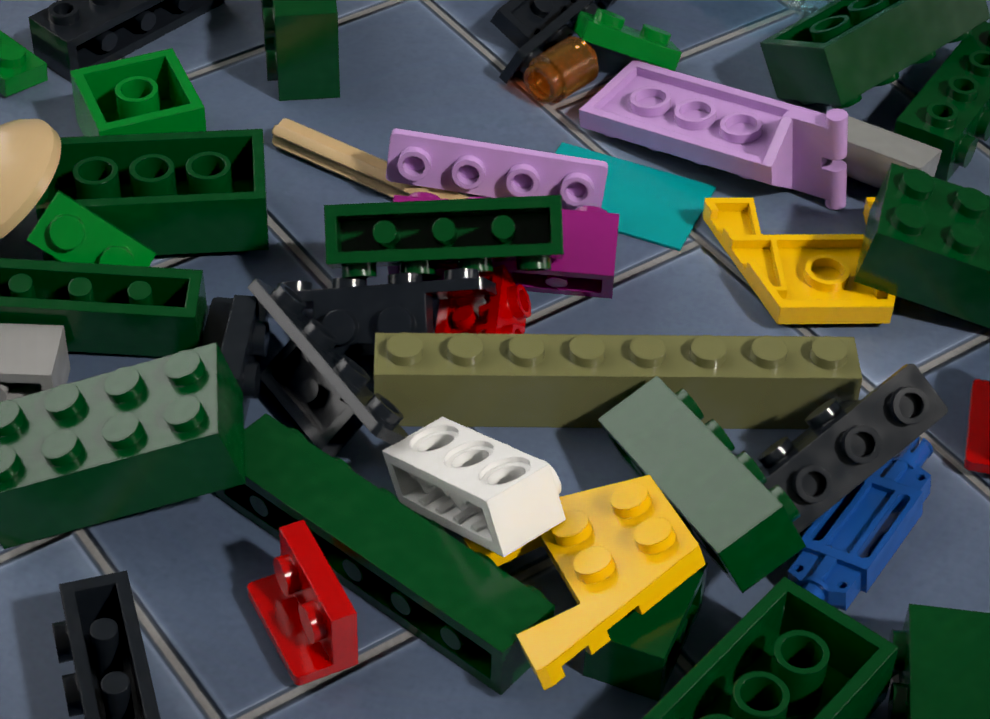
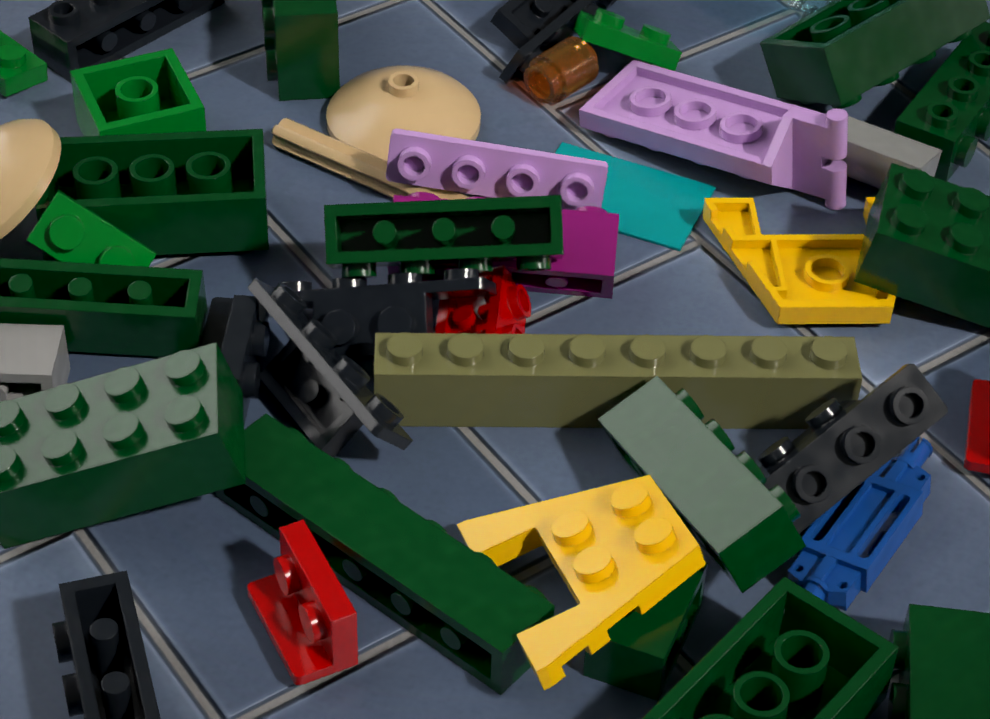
(401, 98): none -> tan dish
(475, 485): white brick -> none

